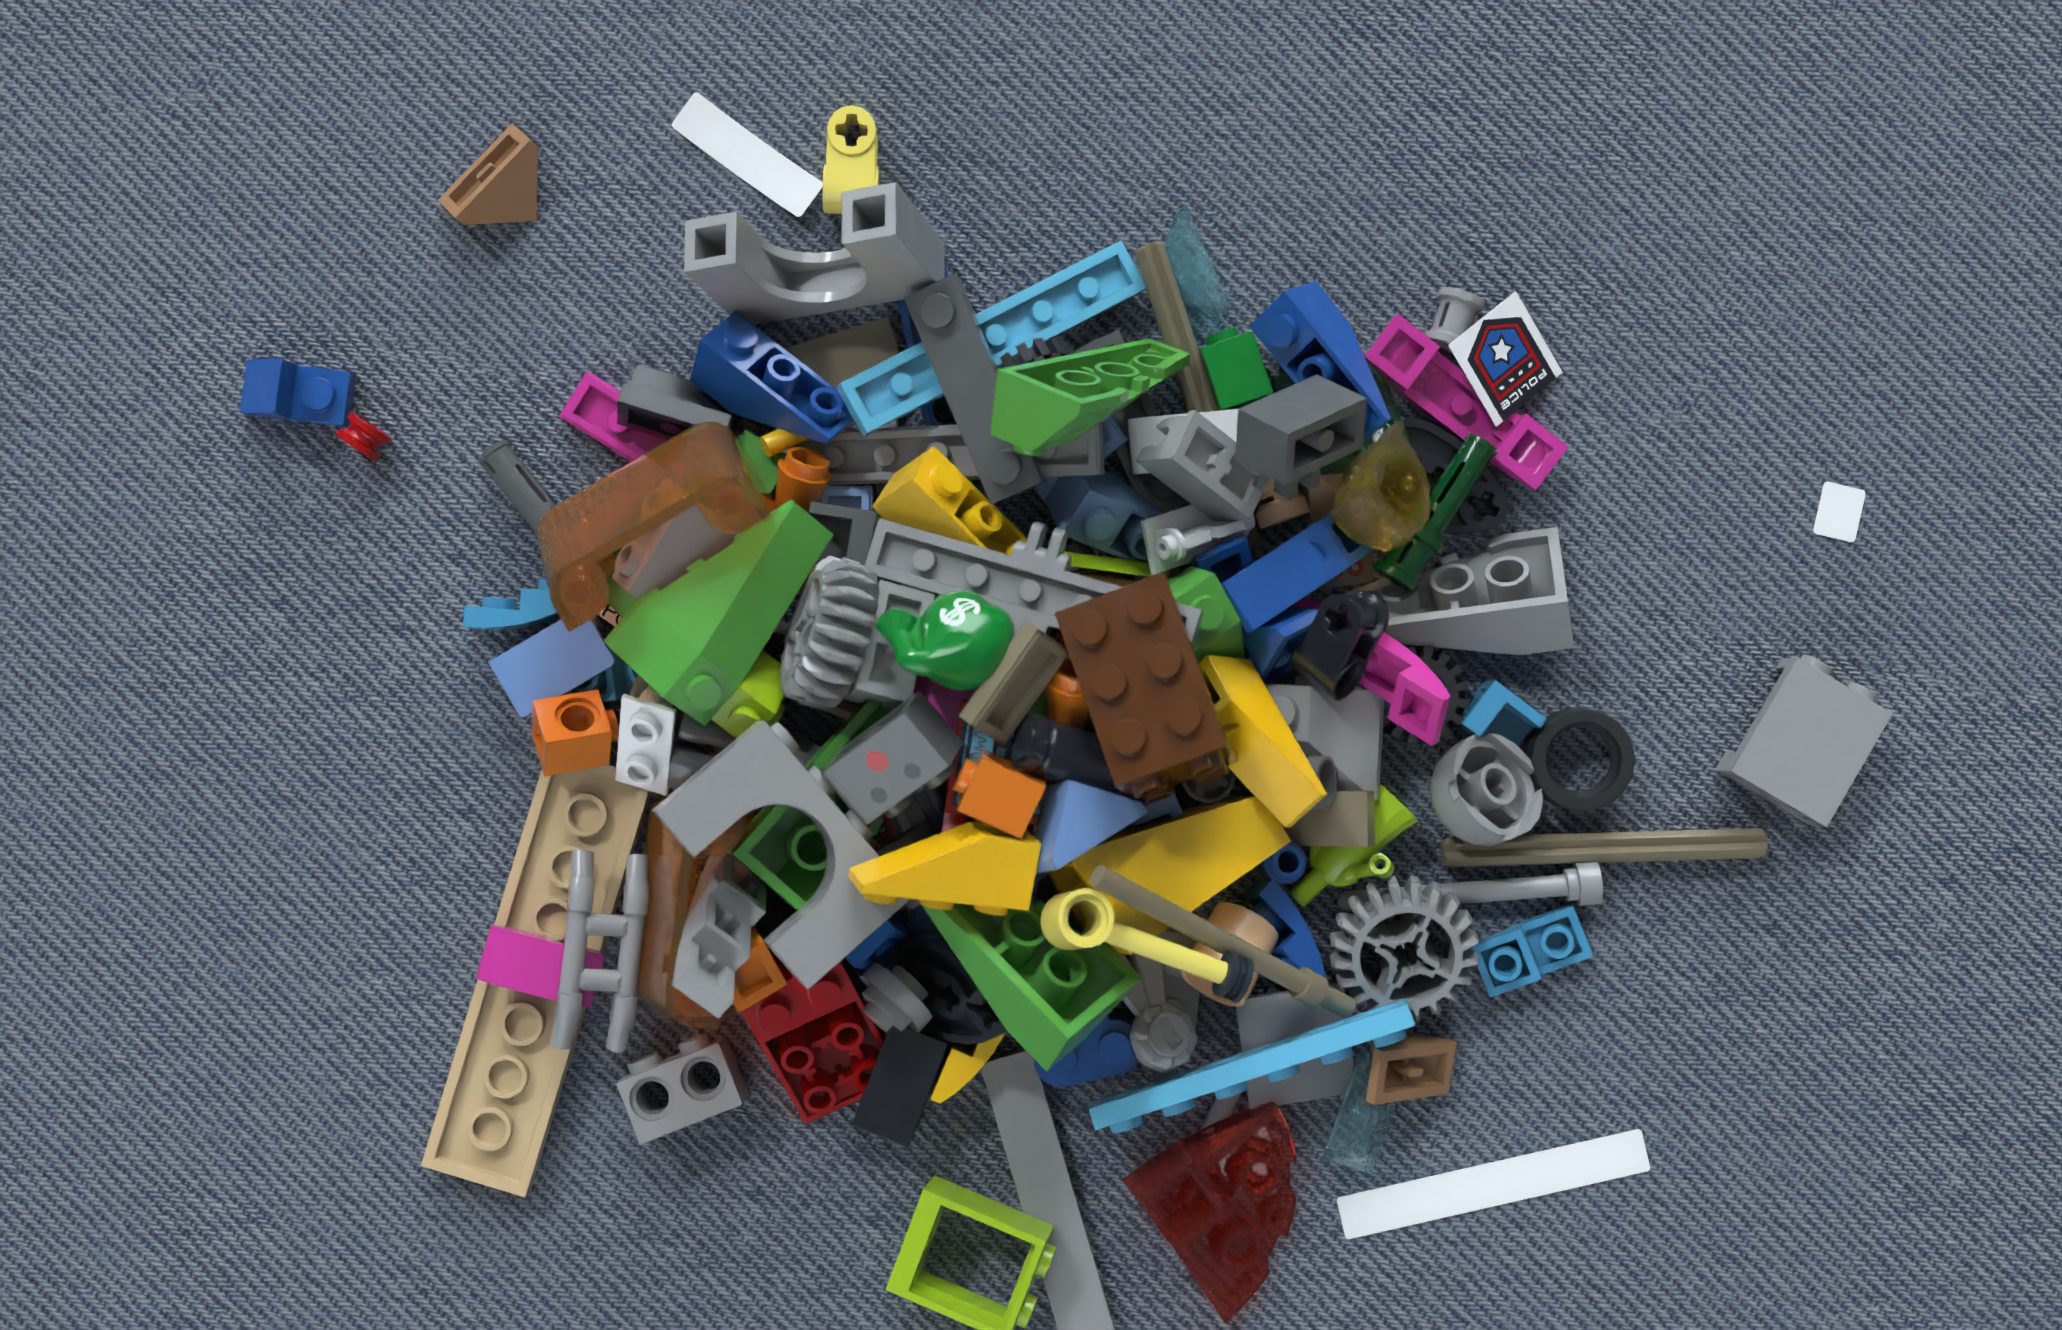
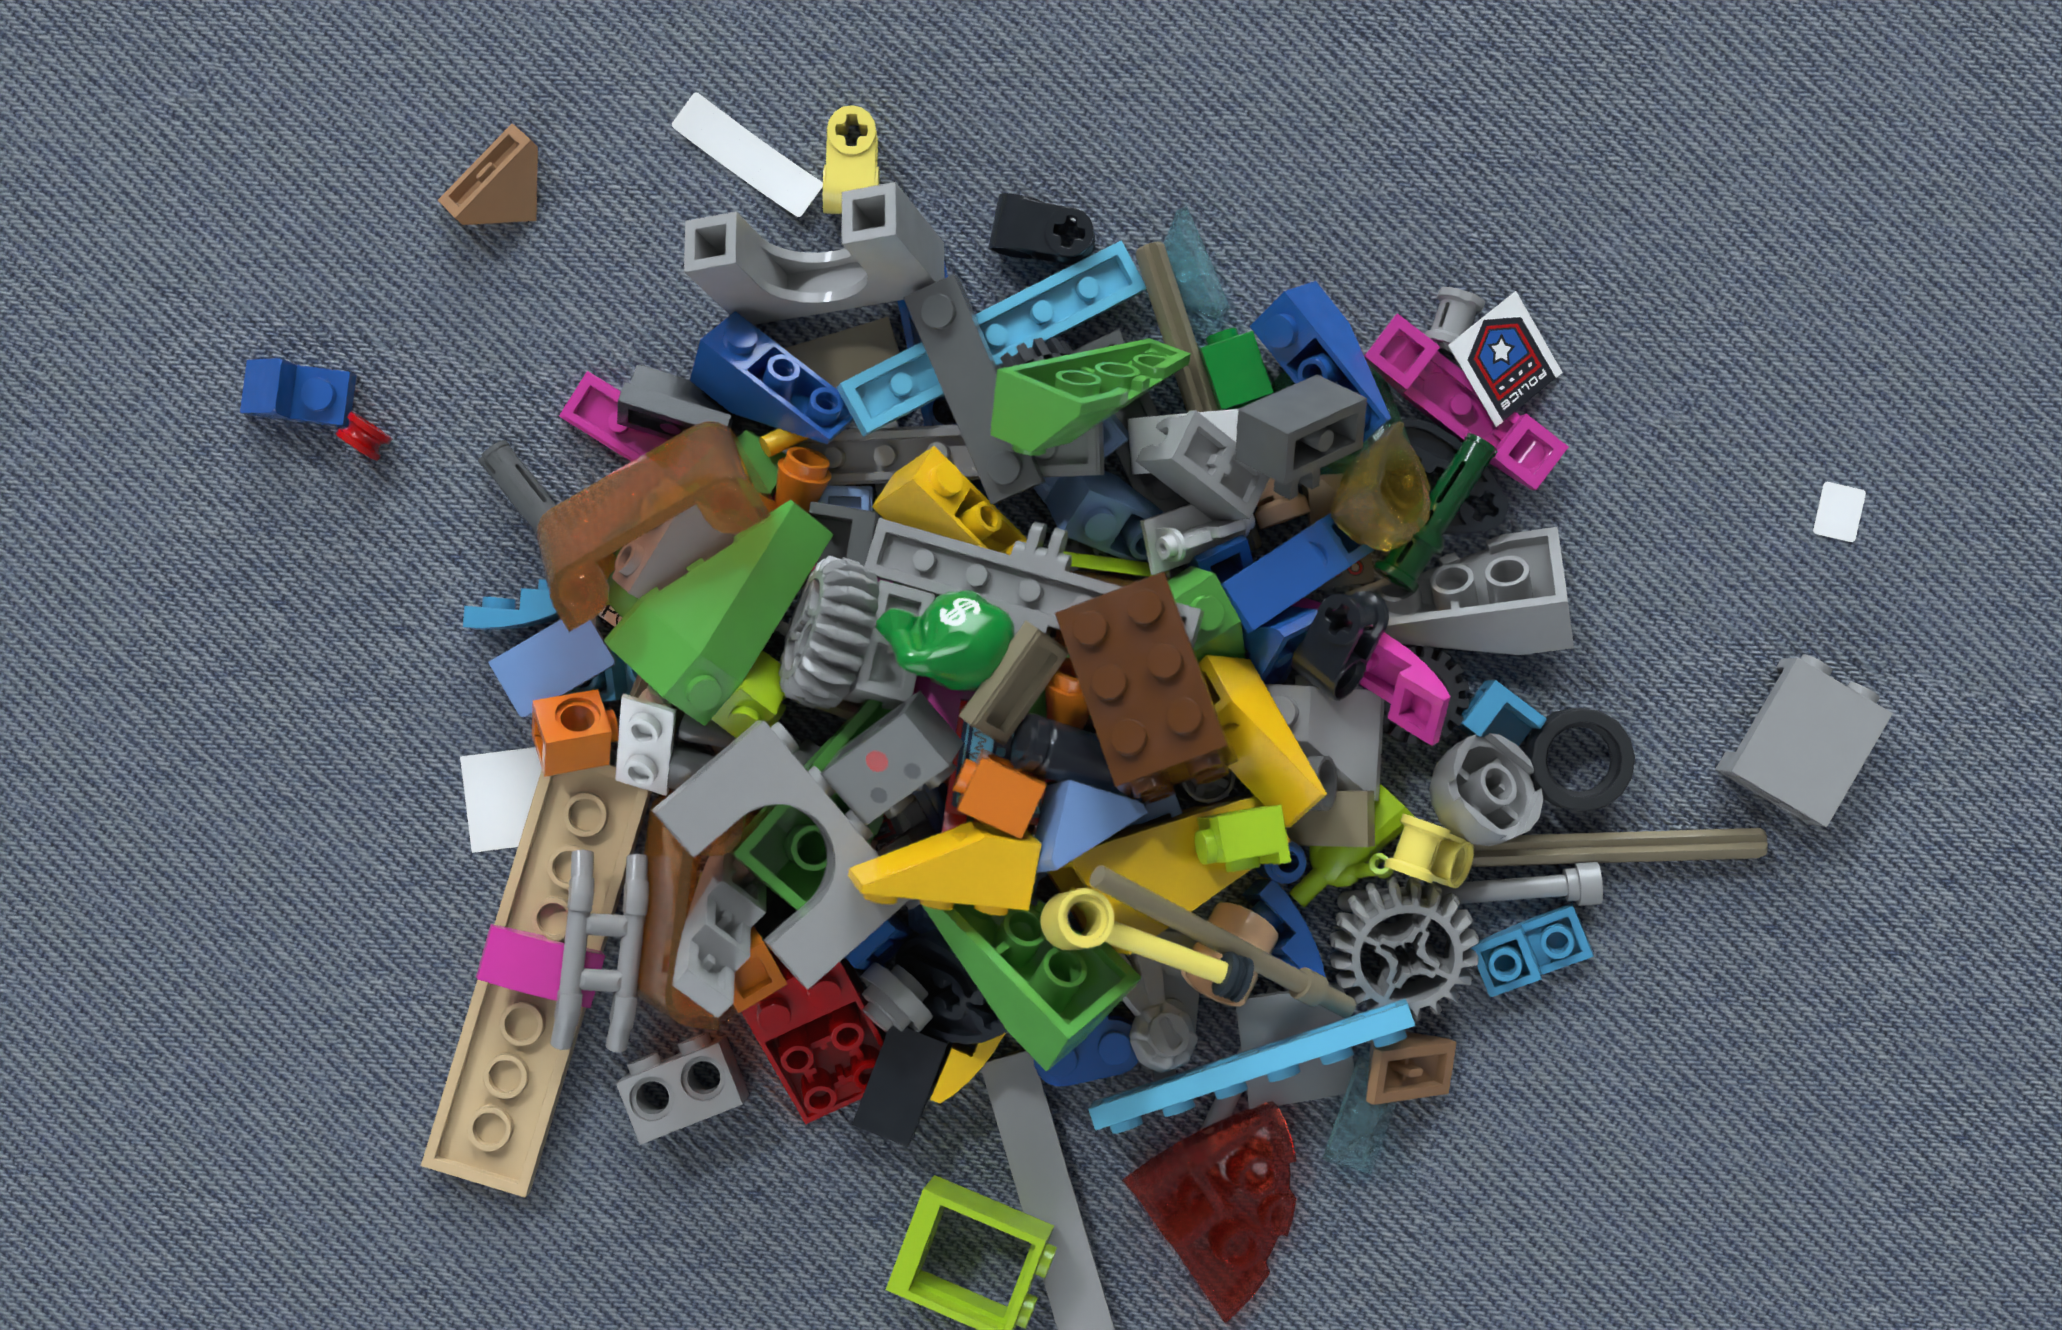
(499, 796): none -> white sticker
(1030, 227): none -> black piece
(1243, 838): none -> lime brick
(1431, 853): none -> light yellow piece
(1493, 1184): white sticker -> none

